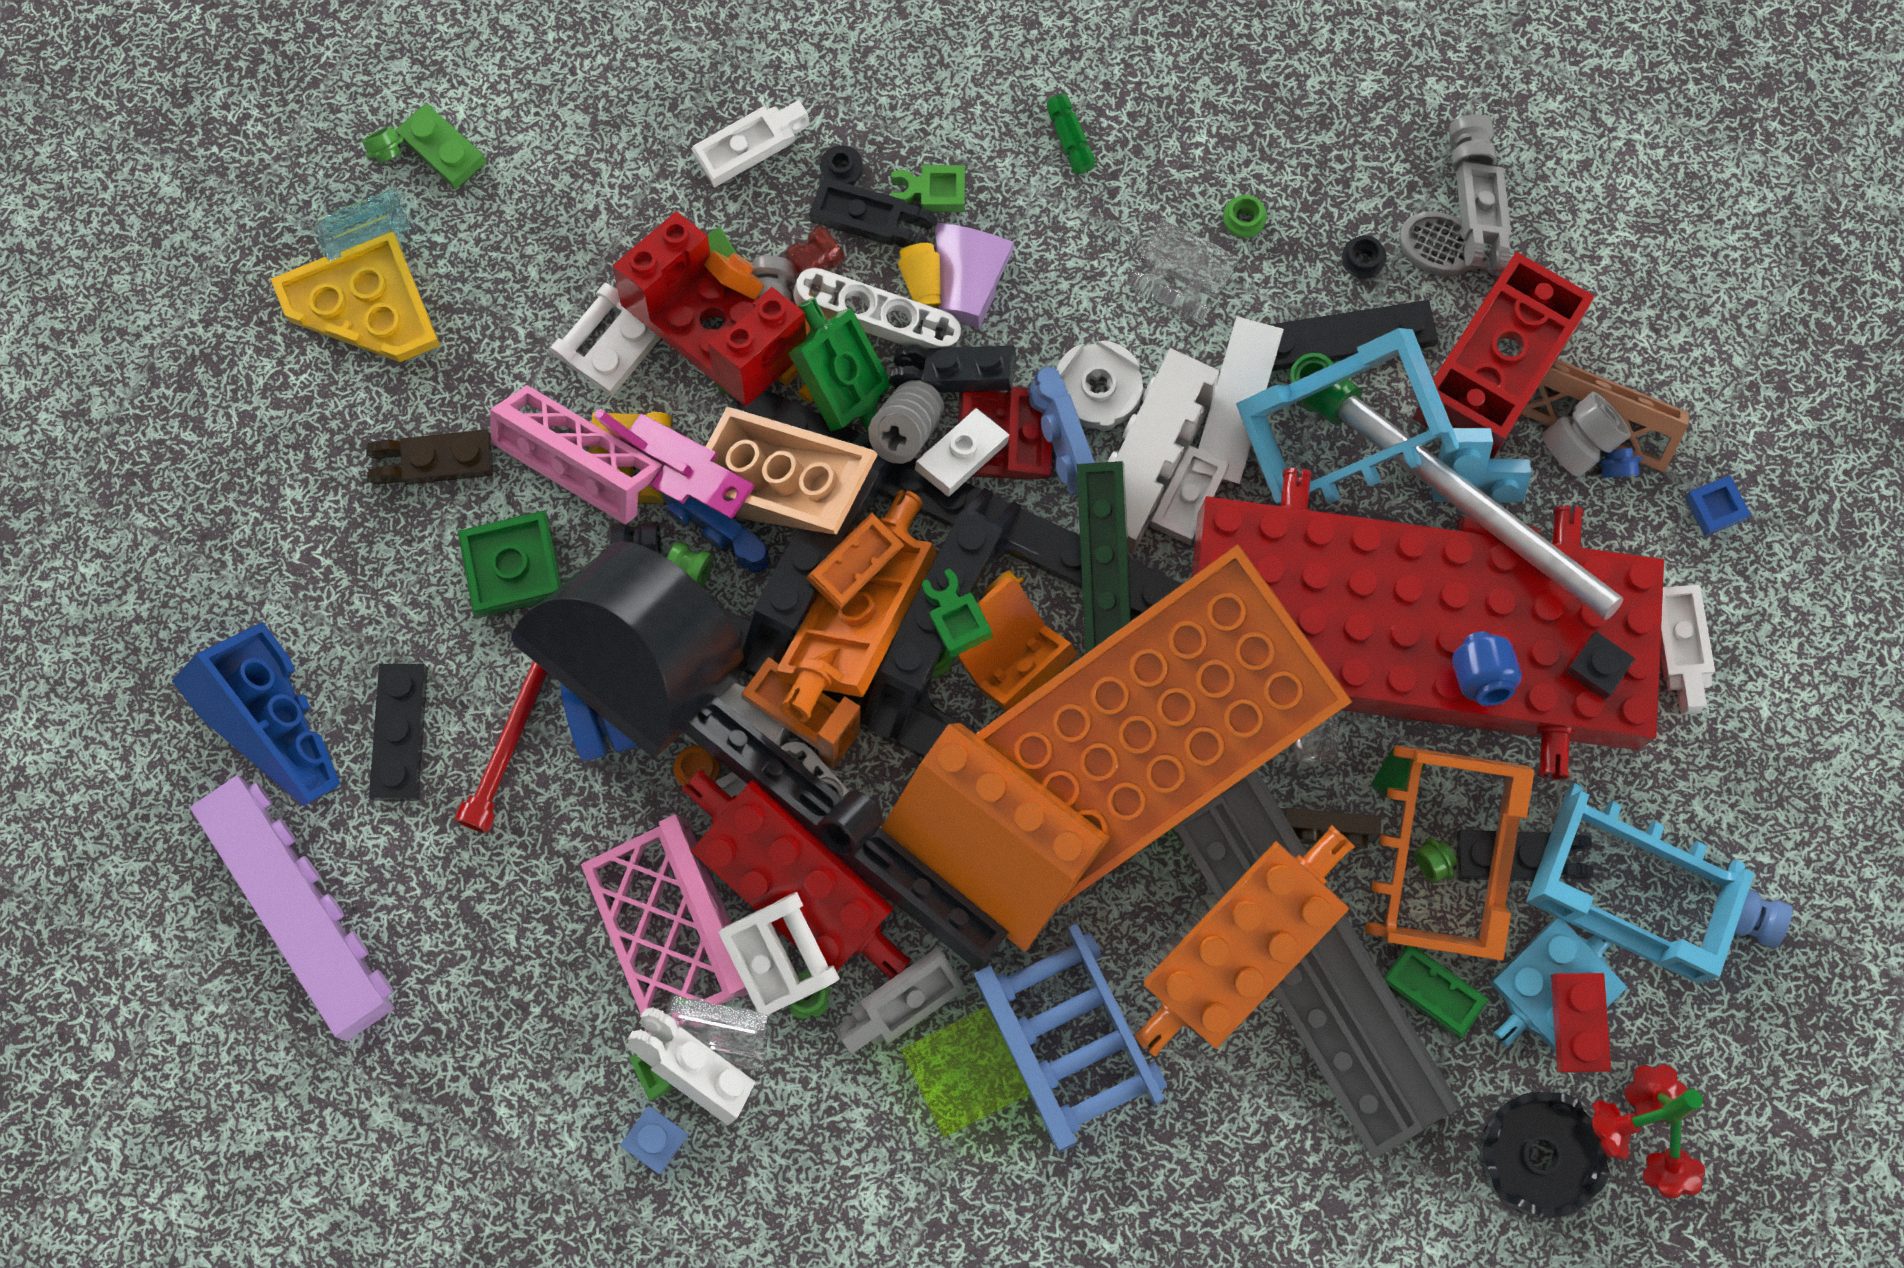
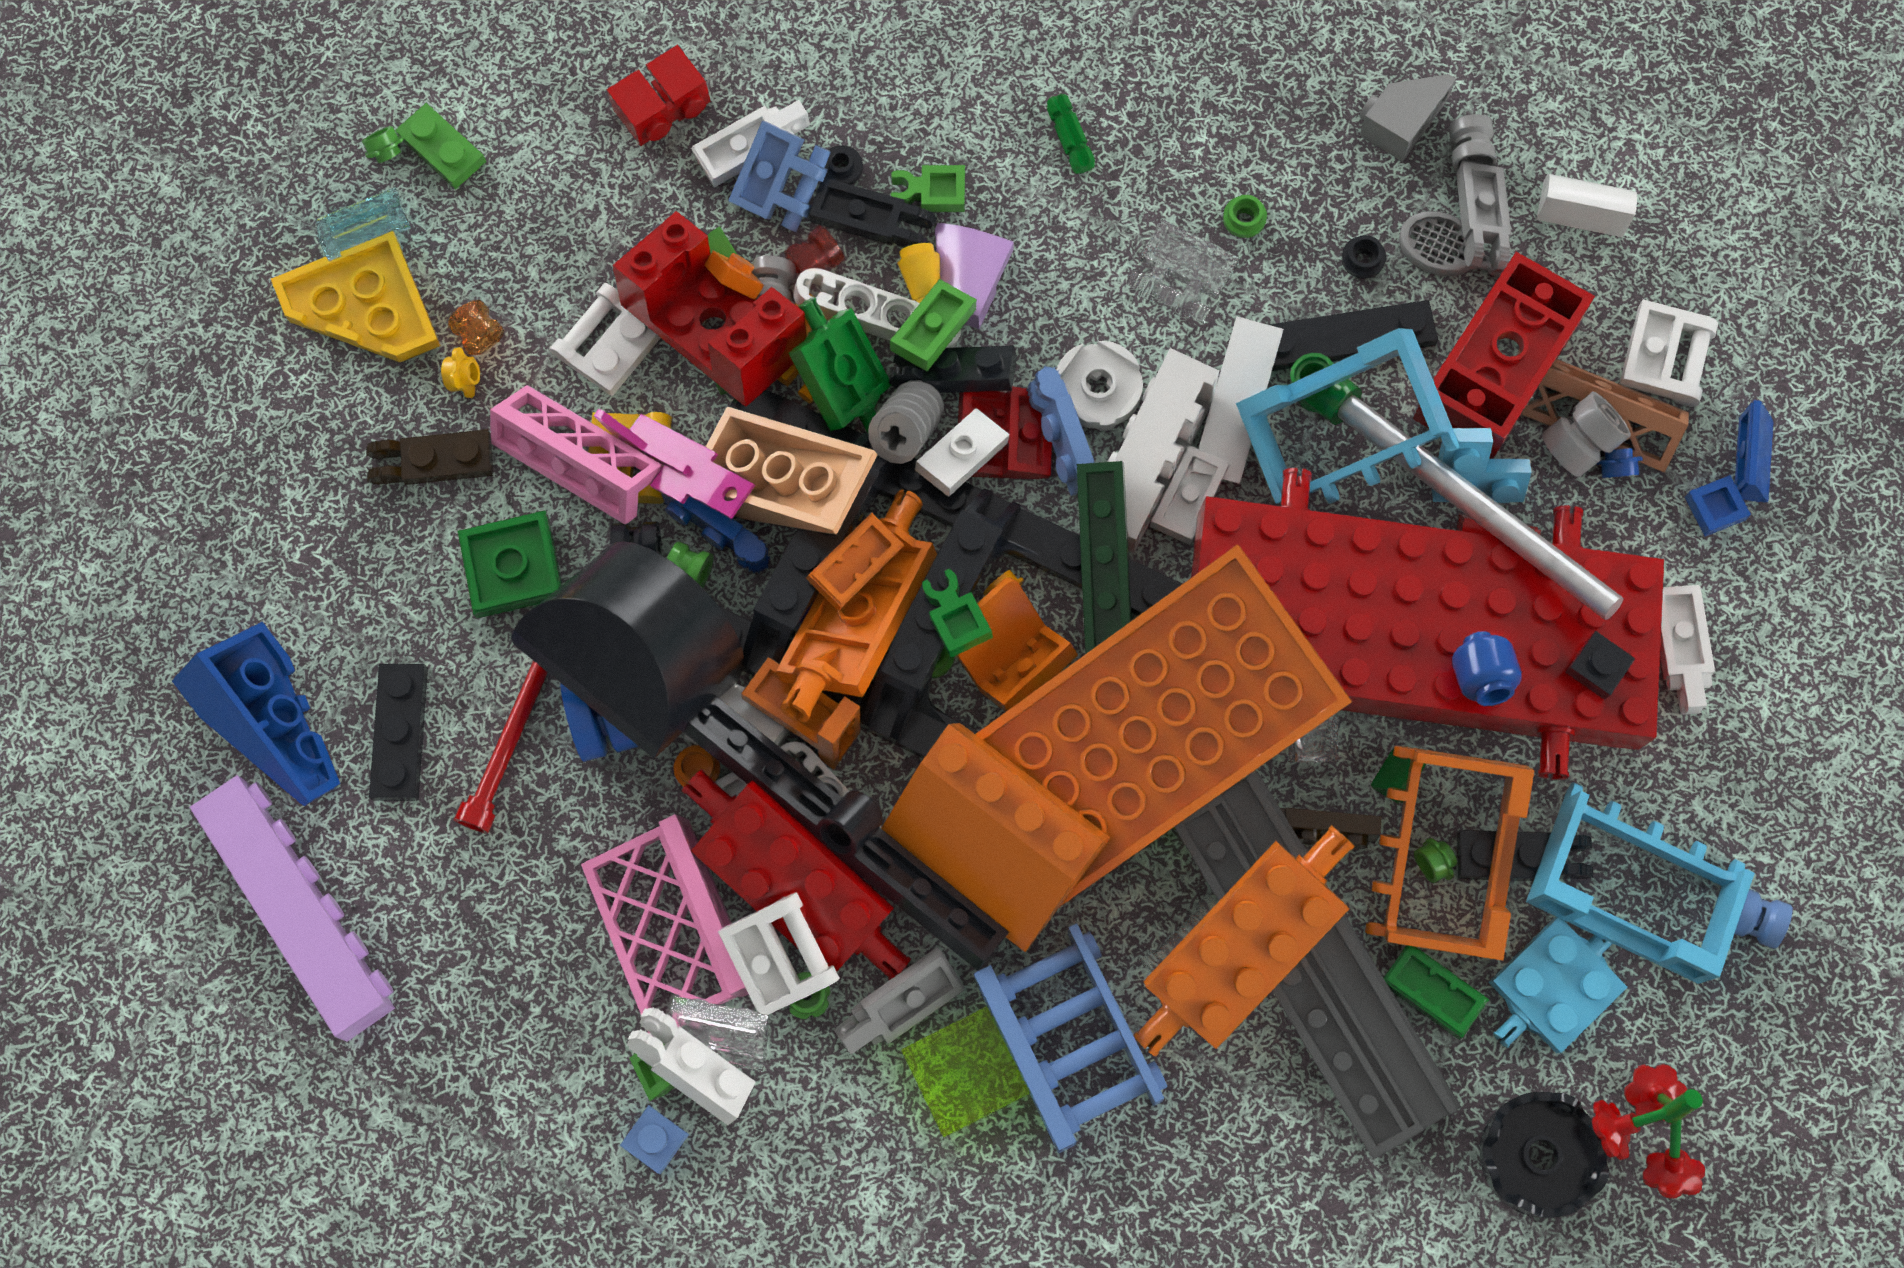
(460, 373): none -> yellow plate
(475, 327): none -> clear orange wheel
(675, 82): none -> red piece
(767, 171): none -> medium blue plate
(933, 325): none -> bright green plate
(1404, 113): none -> light grey slope
(1580, 1022): red plate -> none
(1586, 205): none -> white brick
(1654, 350): none -> white plate
(1754, 453): none -> blue slope

